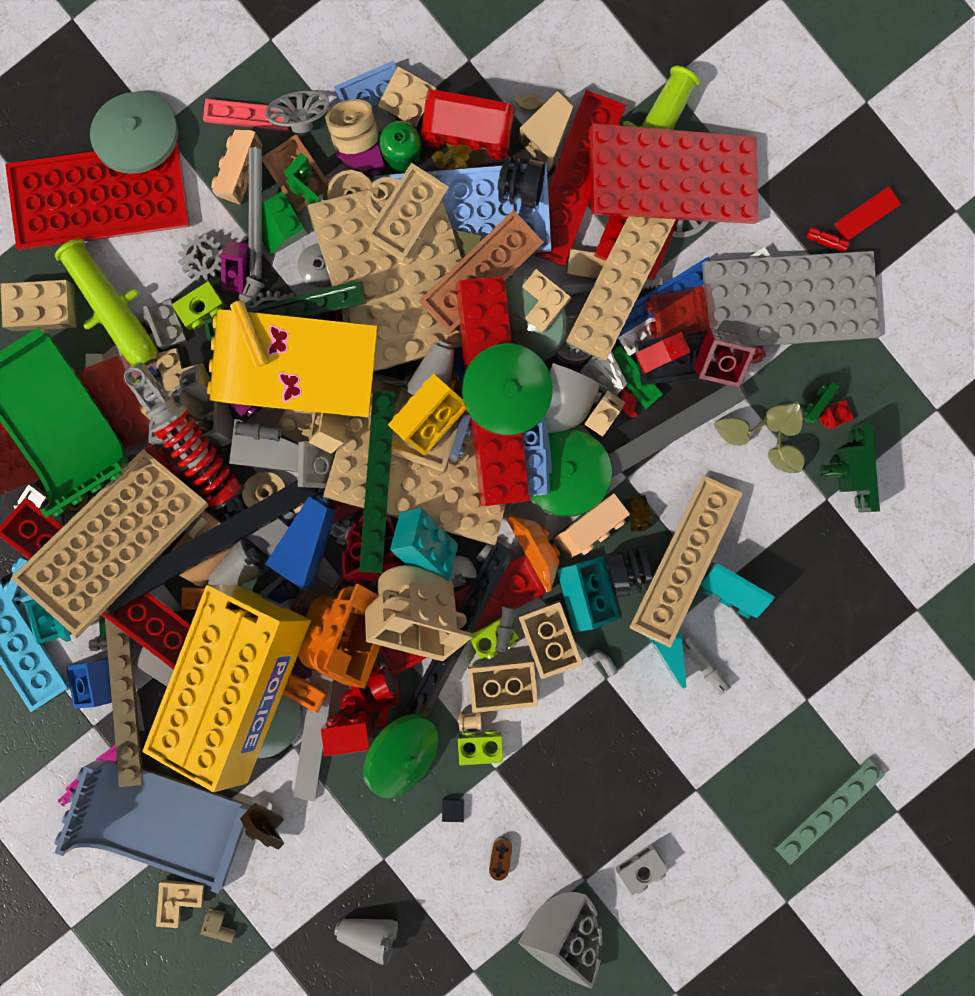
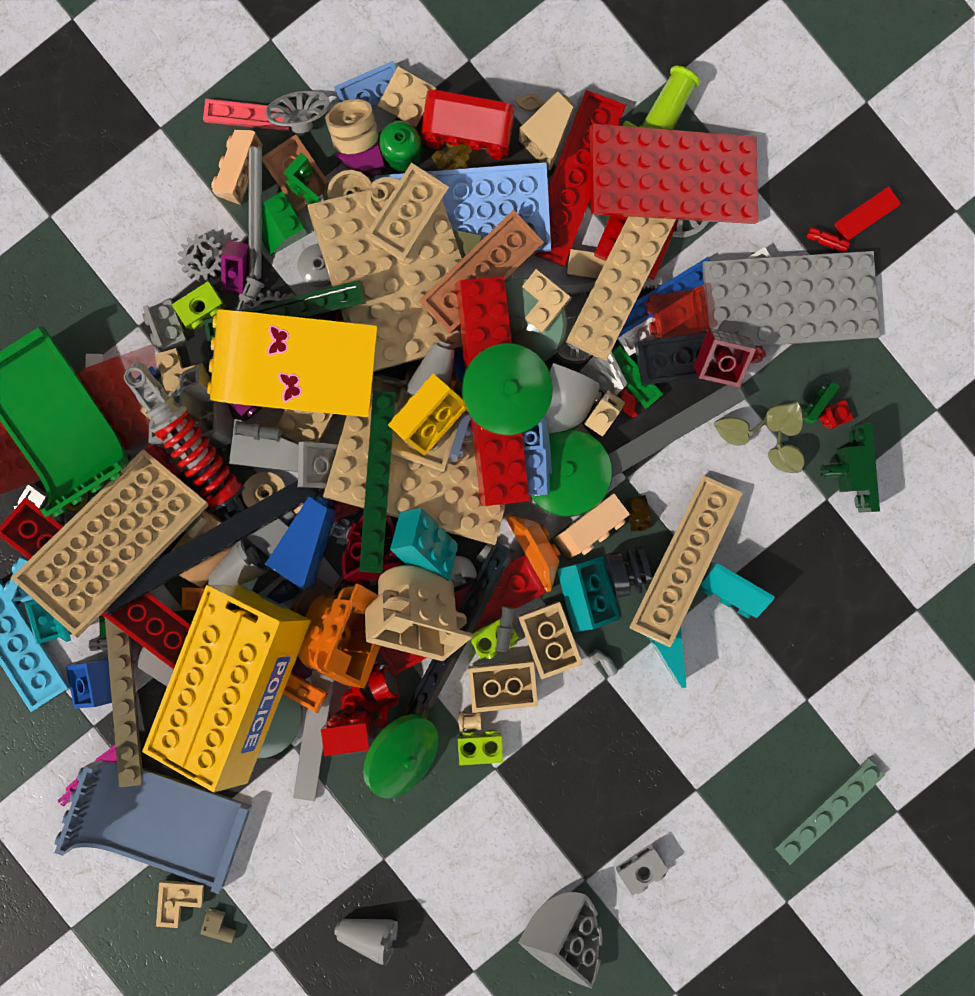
(38, 305): tan brick -> none
(89, 201): red plate -> none
(108, 305): lime piece -> none
(134, 132): sand green dish -> none
(248, 333): yellow axle -> none
(262, 825): dark brown bracket -> none
(328, 431): tan brick -> none
(452, 810): black tile -> none
(506, 858): reddish brown beam -> none
(516, 182): black wheel -> none
(662, 352): slope -> none
(710, 673): light grey pin -> none

